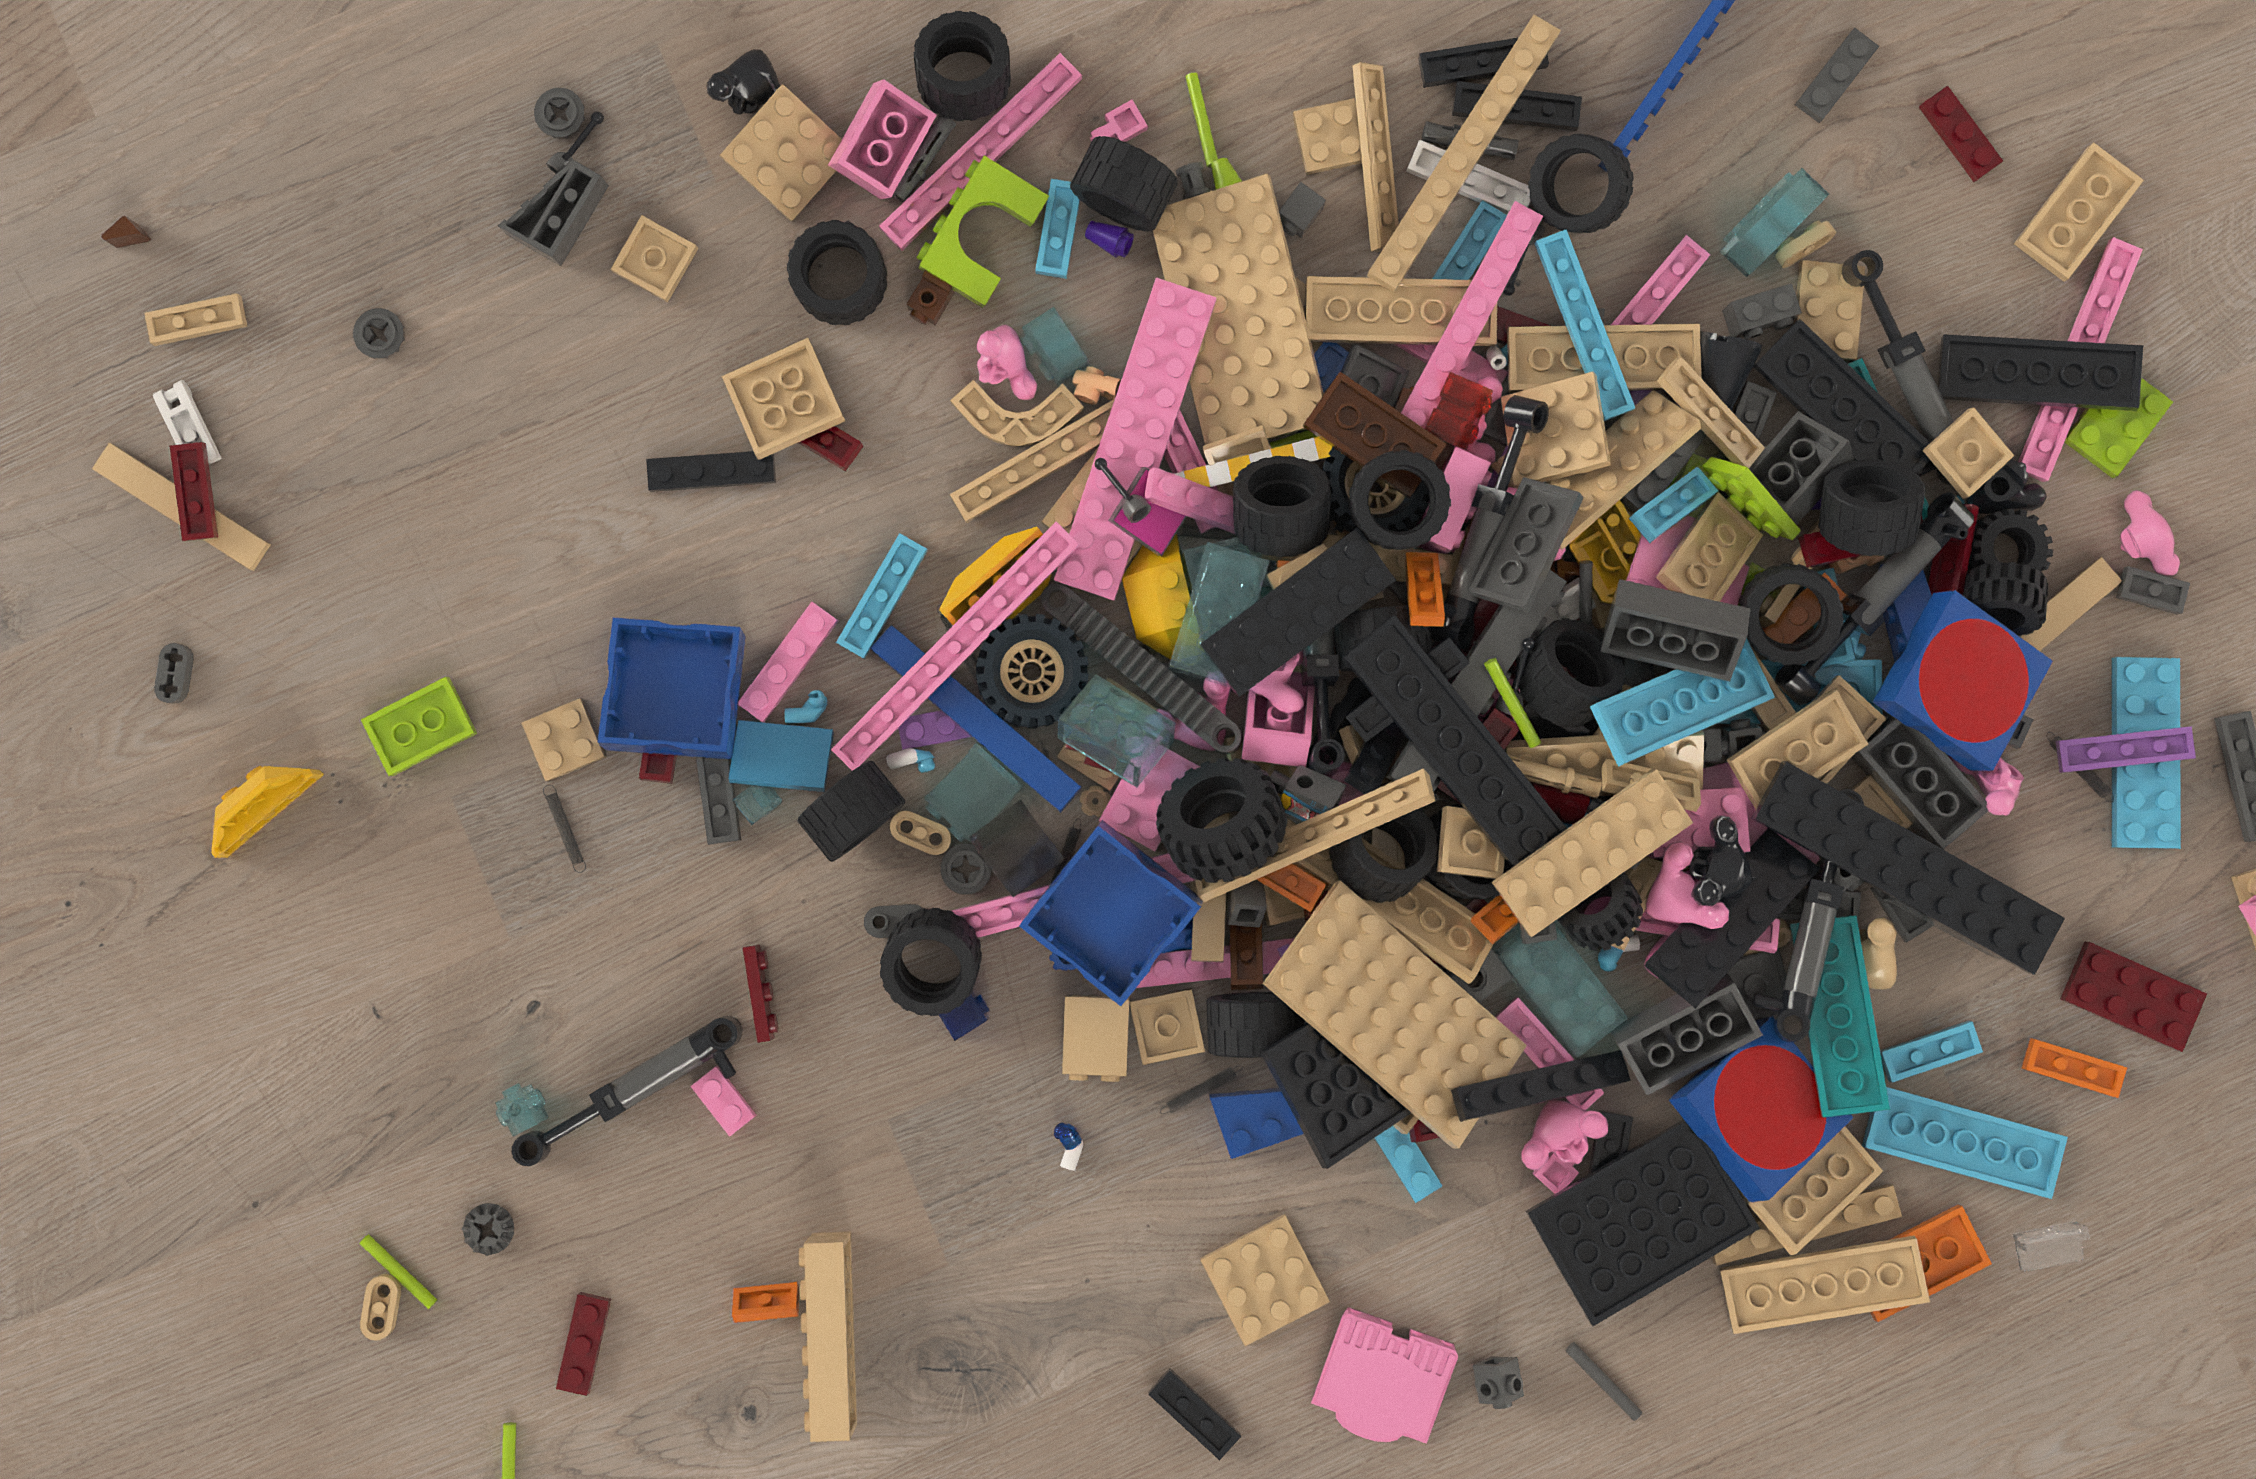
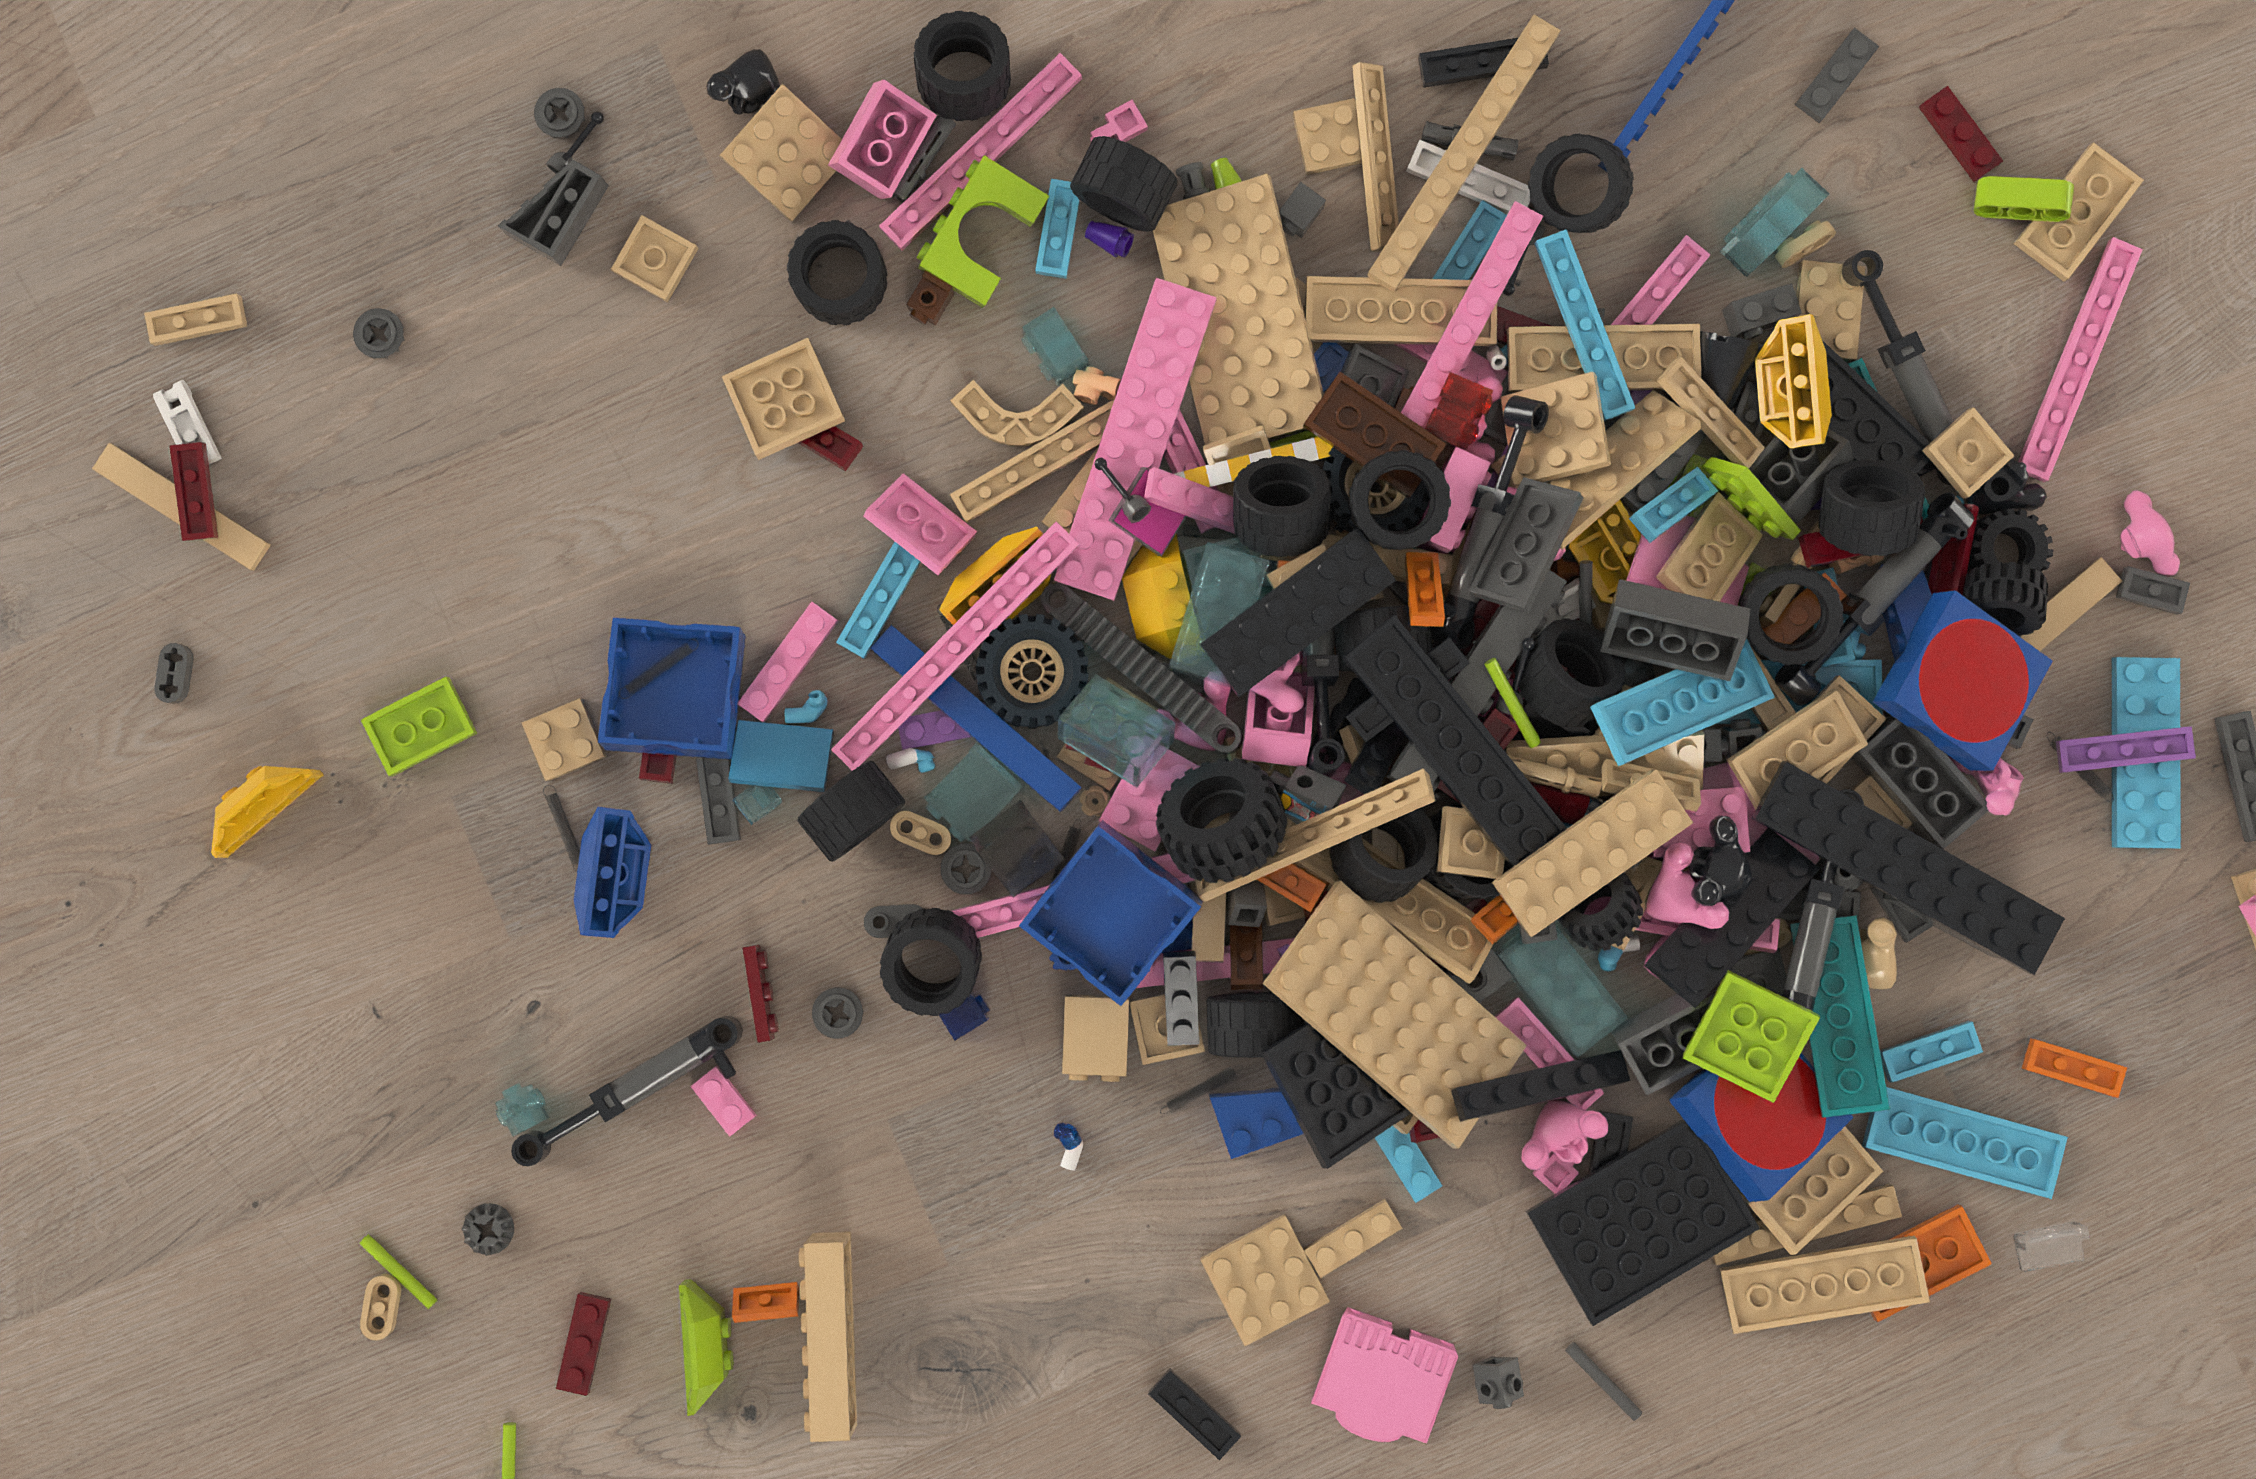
(125, 233): reddish brown slope -> none
(610, 873): none -> blue wedge
(659, 667): none -> dark grey piece
(704, 1344): none -> lime wedge
(709, 471): black plate -> none
(823, 1017): none -> dark grey gear
(920, 524): none -> bright pink plate
(1005, 358): bright pink head -> none
(1181, 998): none -> plate
(1201, 118): lime bar -> none
(1352, 1238): none -> tan plate
(1531, 108): black plate -> none
(1751, 1036): none -> lime plate
(1794, 383): none -> yellow wedge
(2023, 198): none -> lime beam
(2040, 372): black plate -> none
(2114, 436): lime plate -> none
(2133, 996): dark red plate -> none

